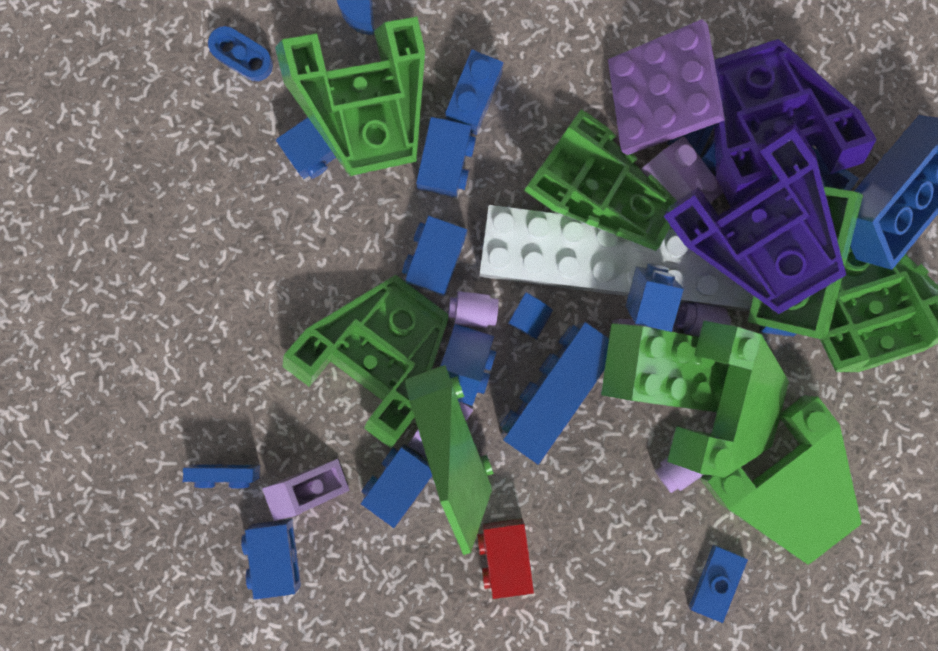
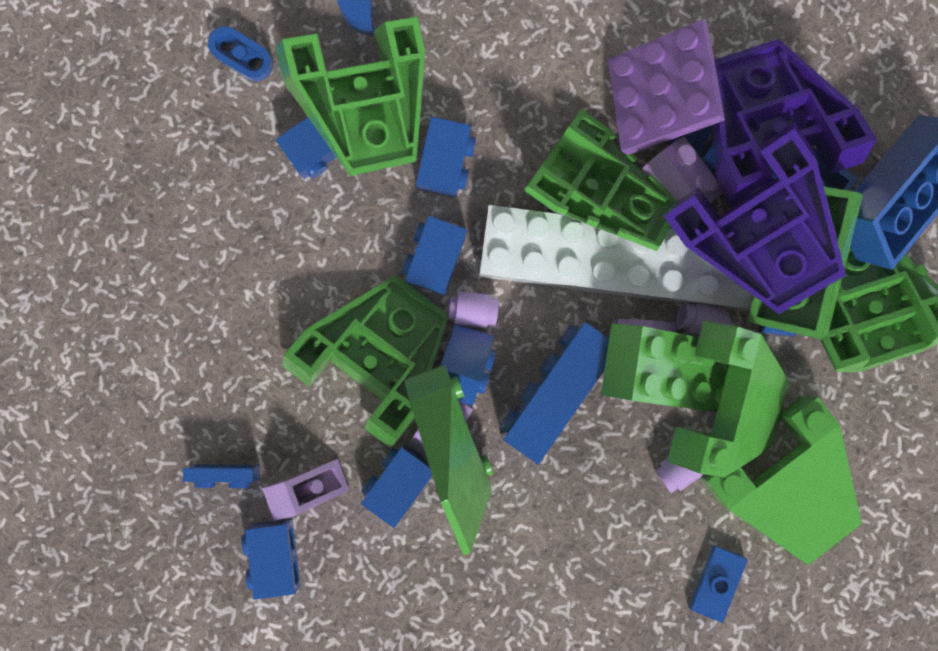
(474, 90): blue brick -> none
(507, 558): red brick -> none
(530, 316): blue brick -> none
(654, 297): blue brick -> none

